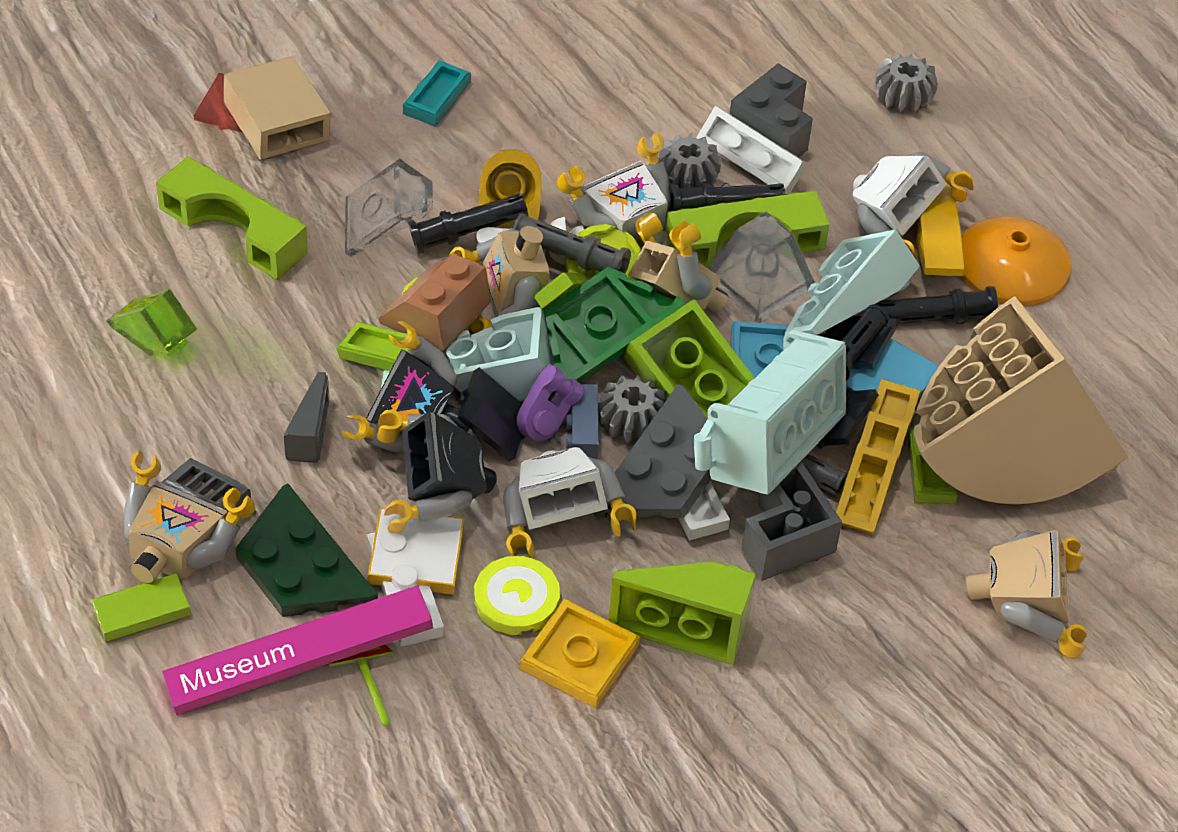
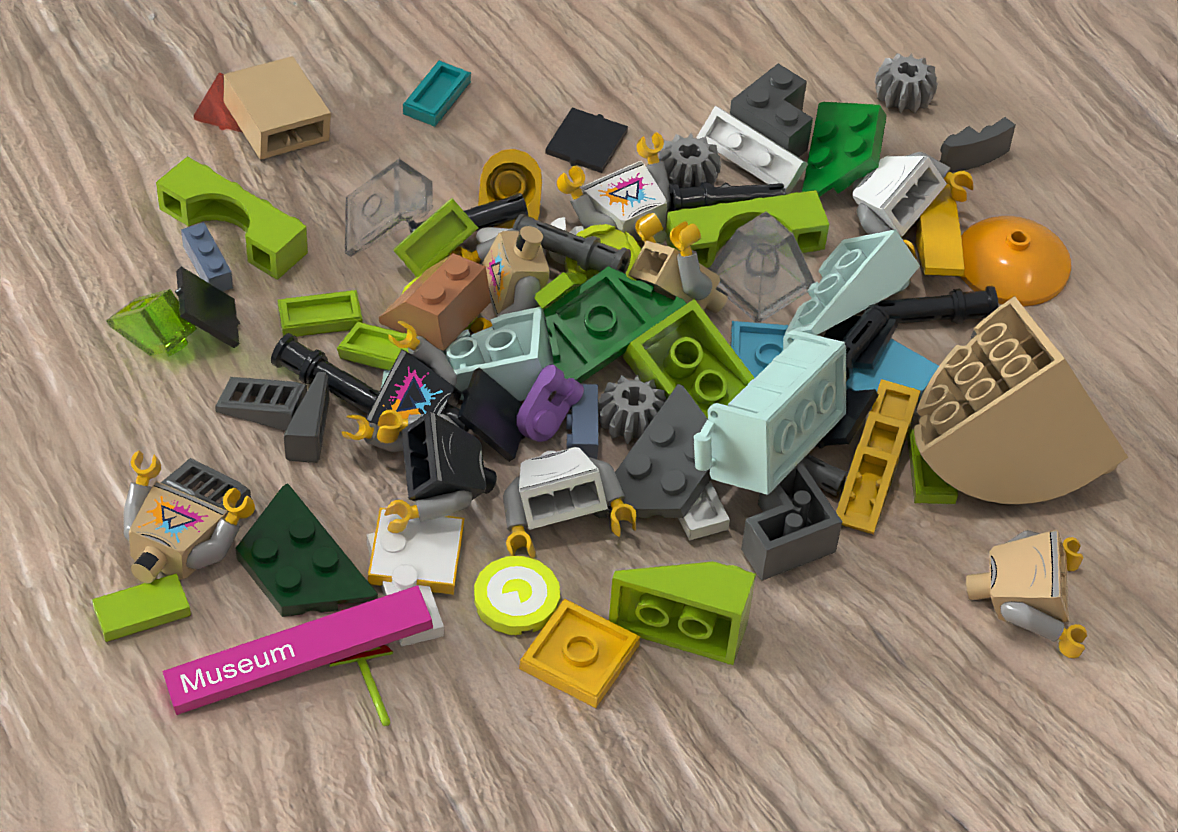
(206, 256): none -> sand blue piece
(207, 307): none -> black piece
(269, 414): none -> dark grey slope
(308, 363): none -> black pin
(319, 313): none -> lime tile
(435, 238): none -> lime tile
(586, 140): none -> black piece
(843, 145): none -> green wing
(974, 149): none -> dark grey slope

